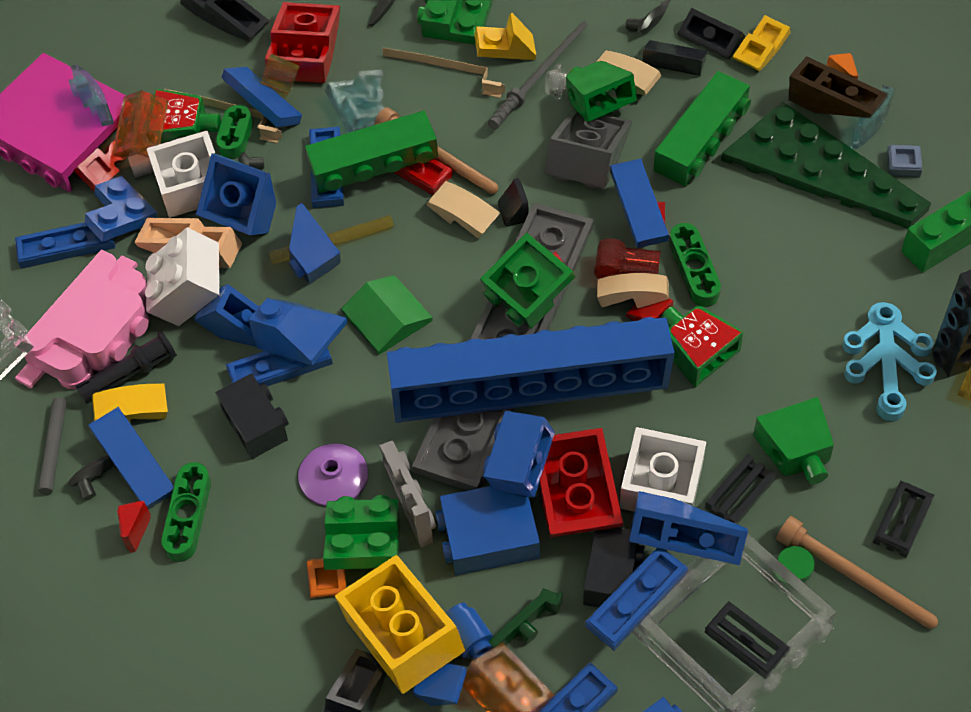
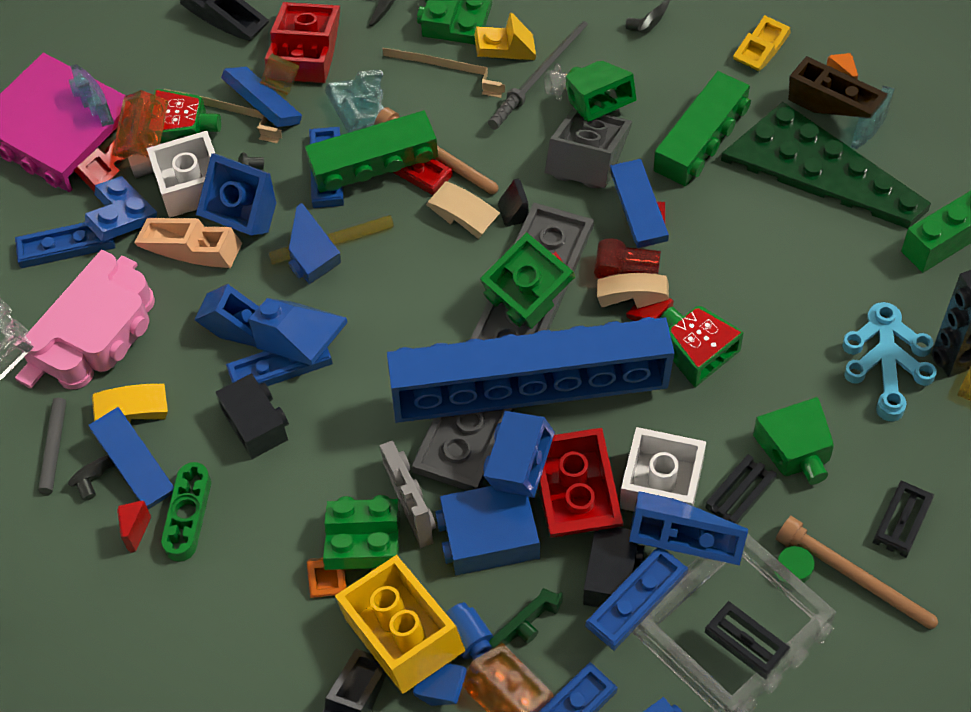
(140, 360): black pin -> none
(182, 277): white brick -> none
(240, 132): green beam -> none
(326, 486): medium lavender dish -> none
(385, 313): green slope -> none
(644, 74): tan slope -> none
(674, 57): black slope -> none
(693, 277): green beam -> none
(711, 33): black slope -> none
(904, 160): sand blue tile -> none

